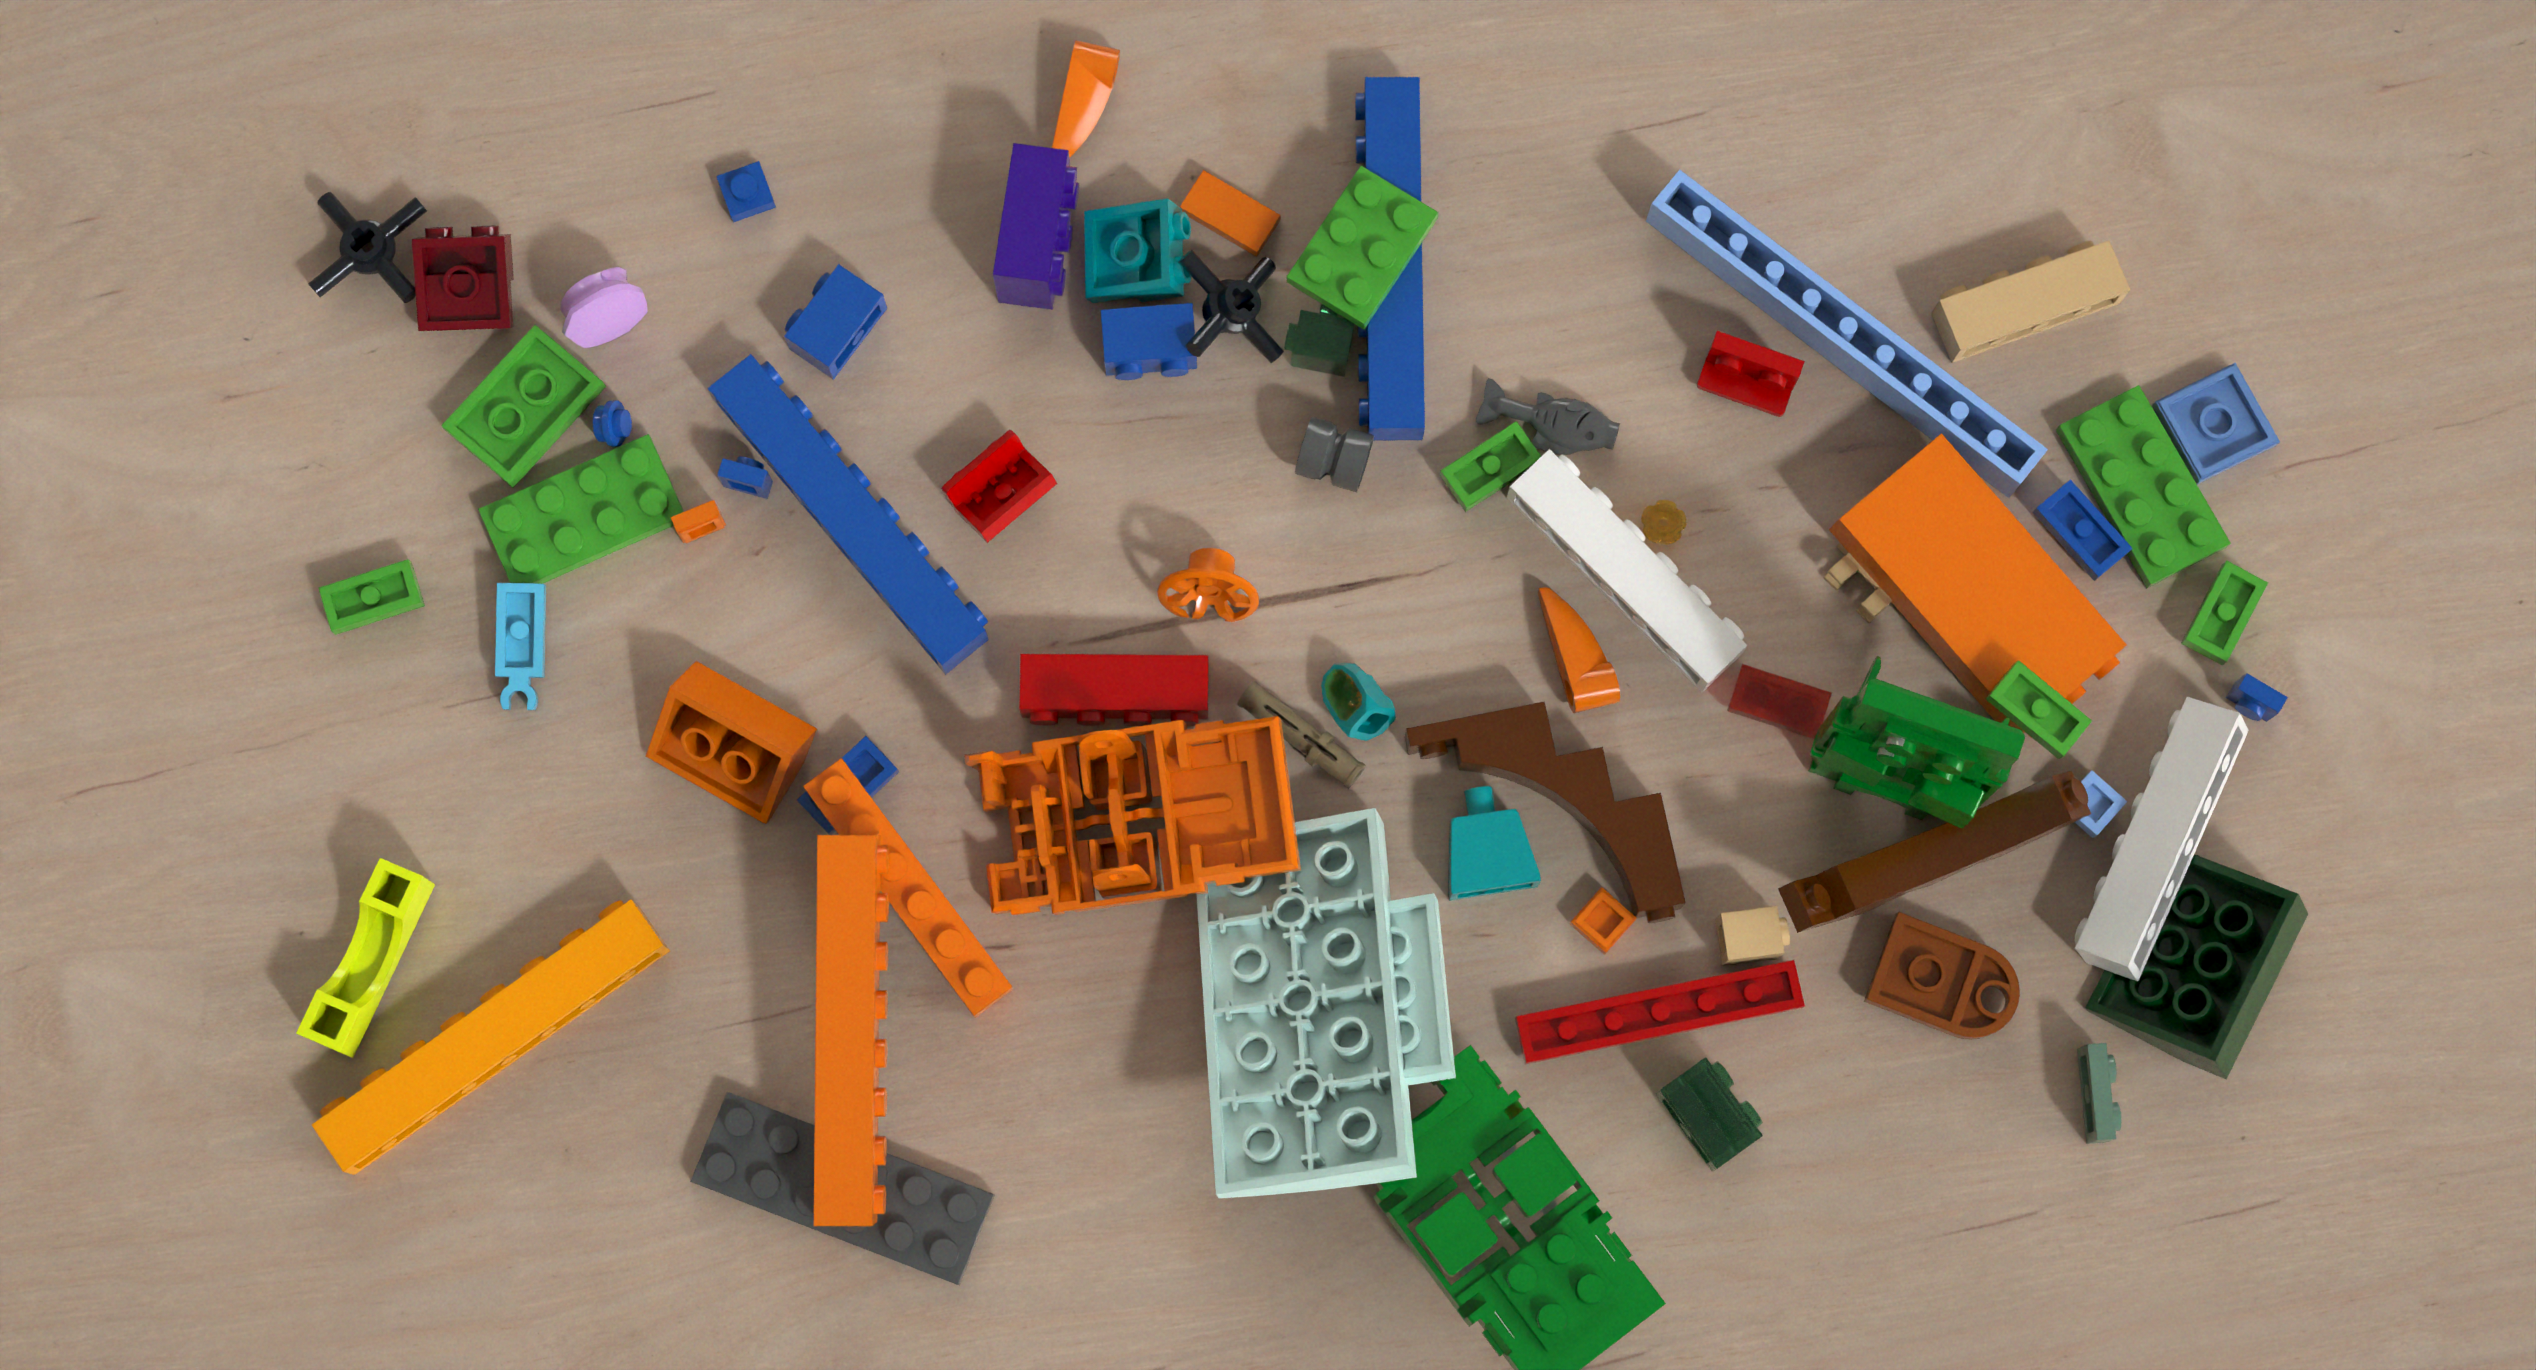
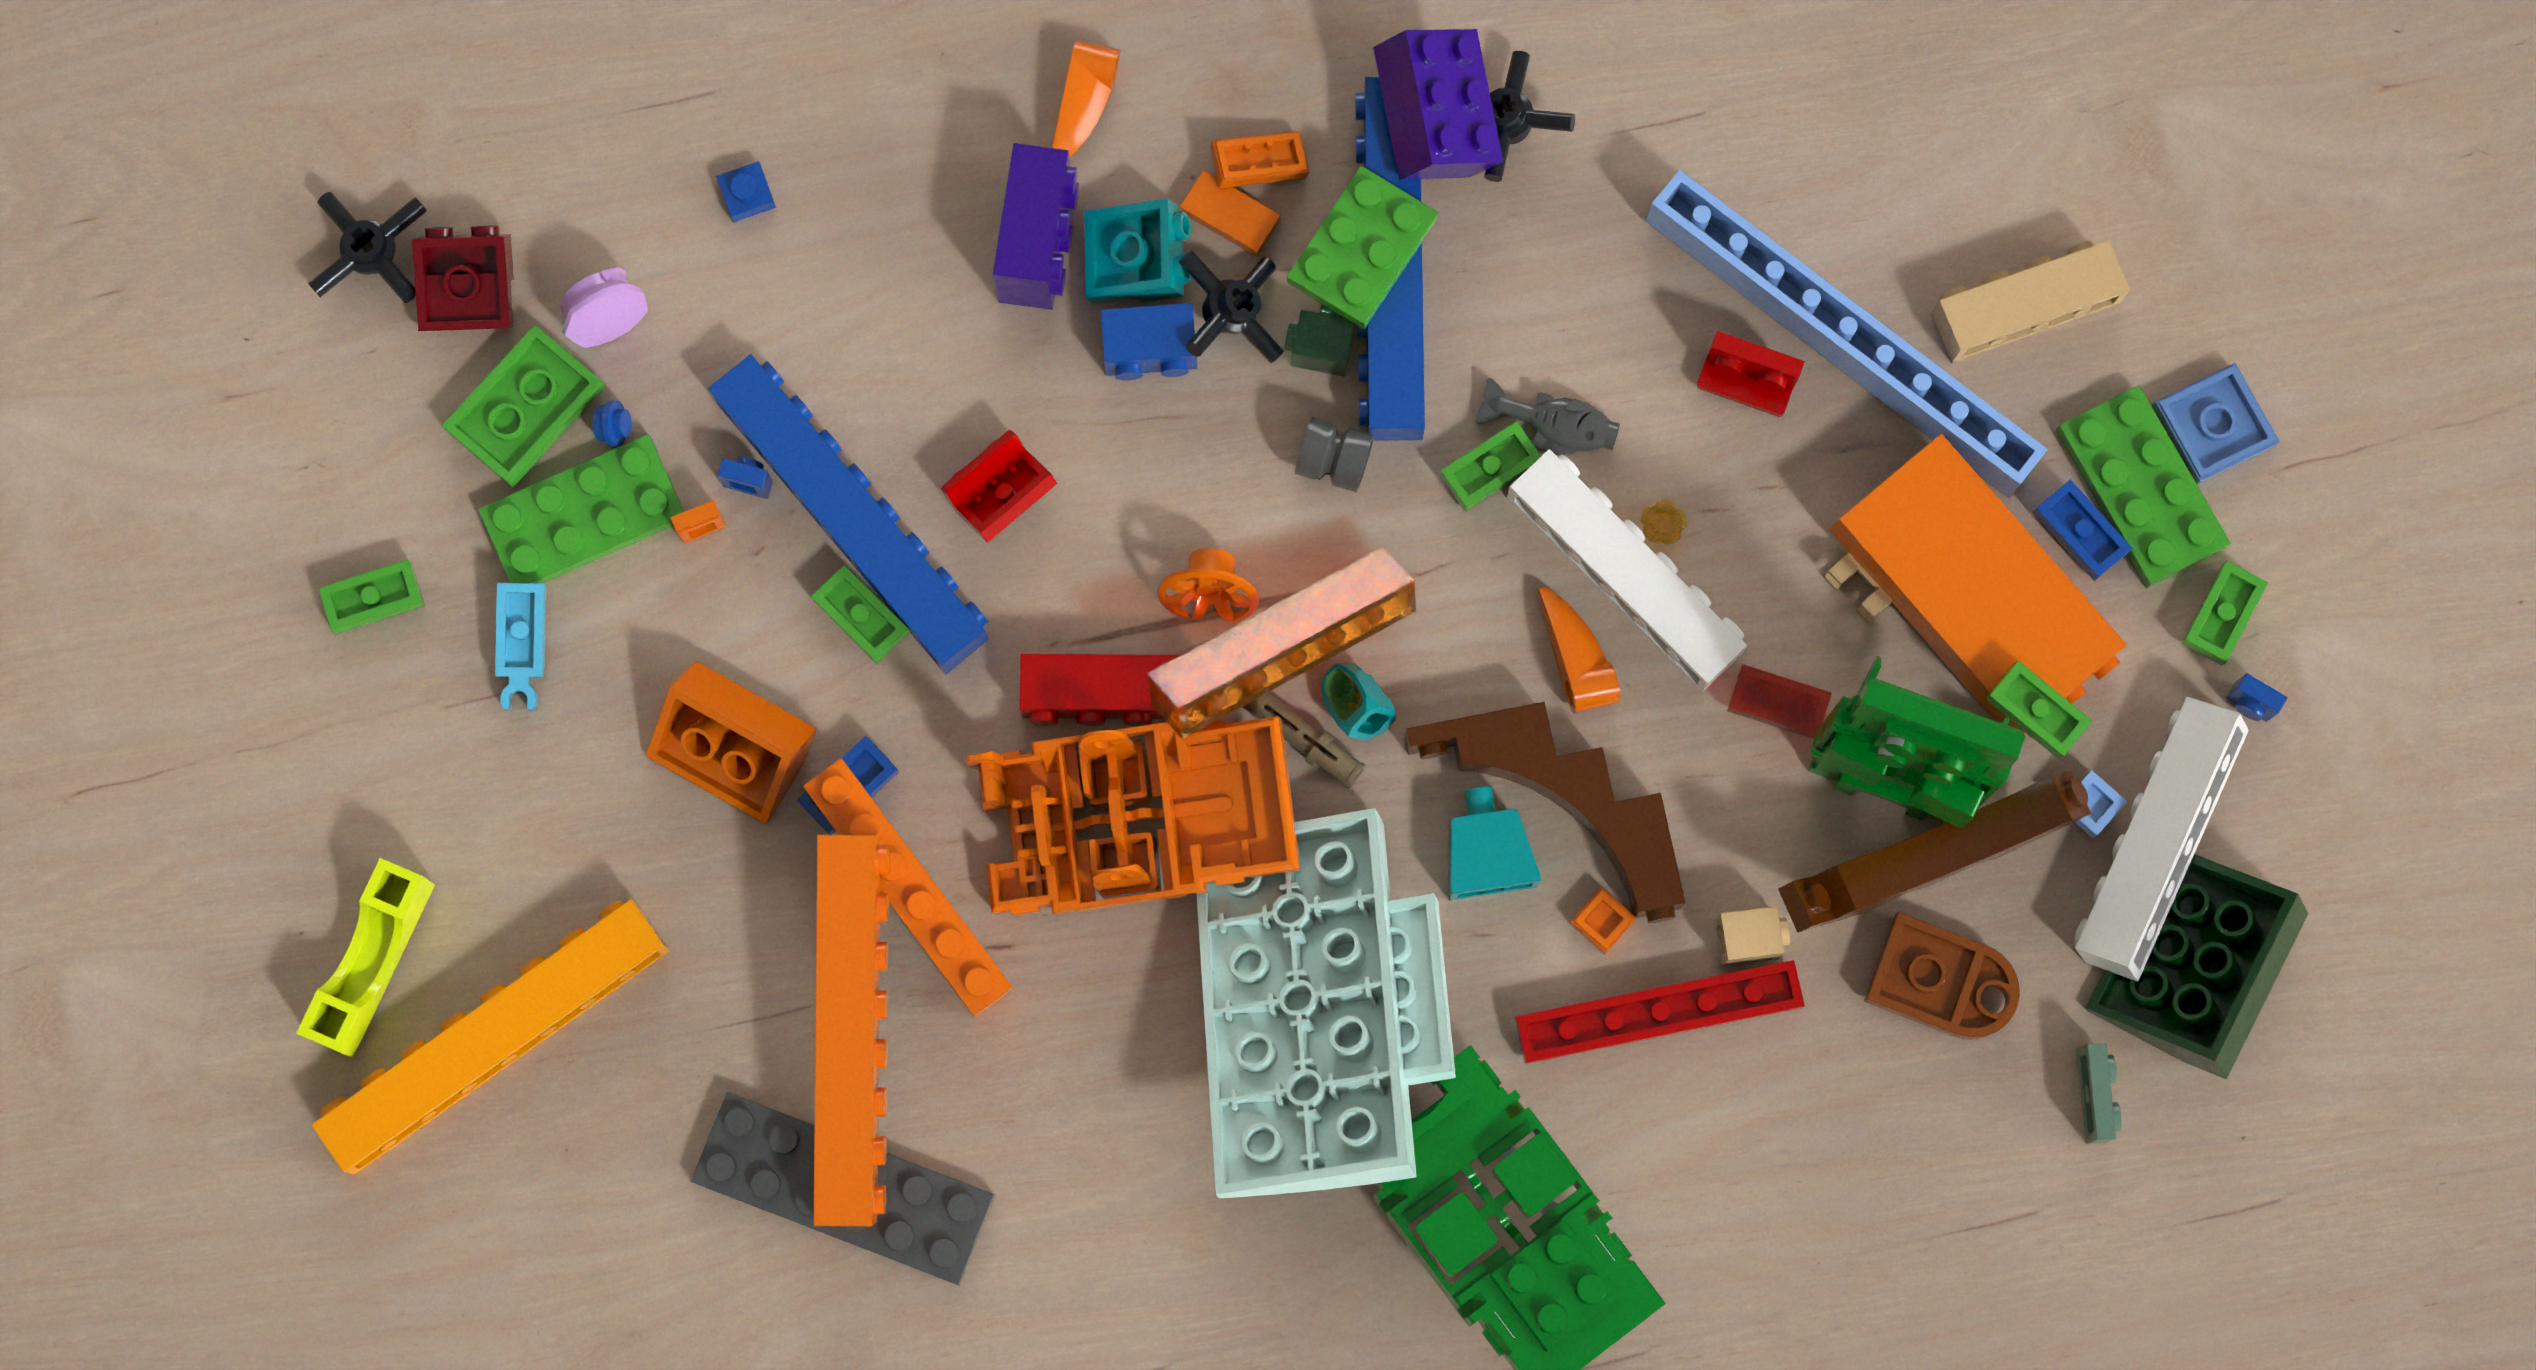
(834, 320): blue brick -> none
(860, 614): none -> bright green plate
(1259, 159): none -> orange plate
(1281, 642): none -> clear orange brick
(1438, 104): none -> dark purple brick
(1516, 115): none -> black bar
(1711, 1113): clear green brick -> none

